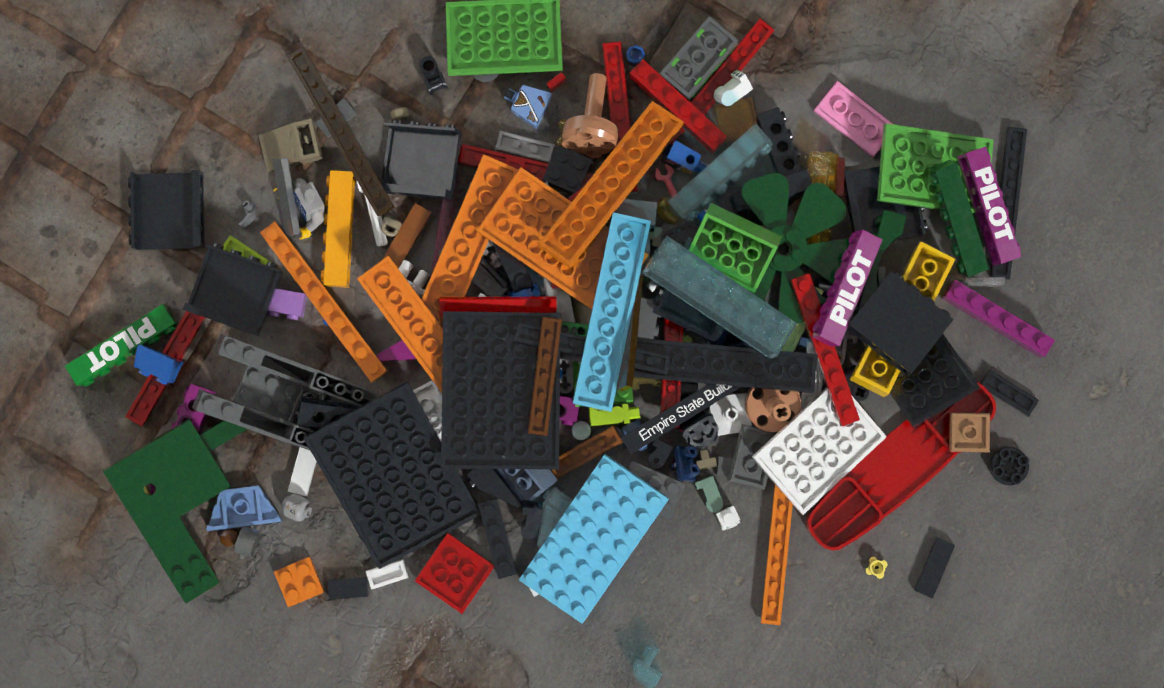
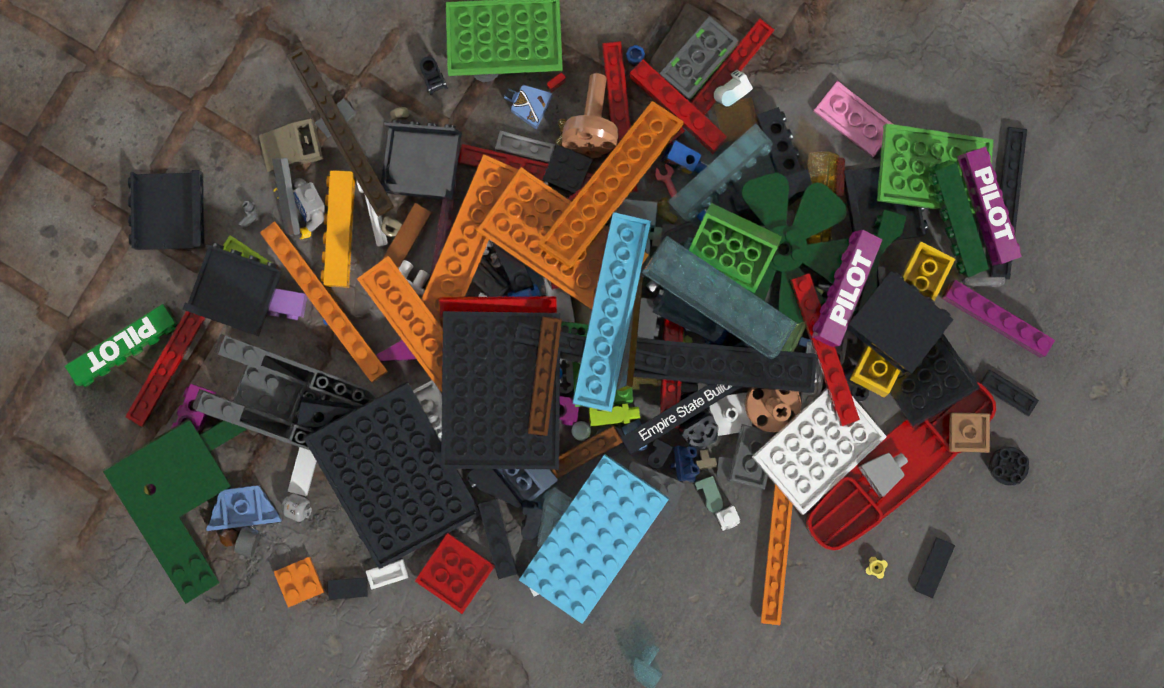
(157, 364): blue slope -> none
(884, 472): none -> light grey torso

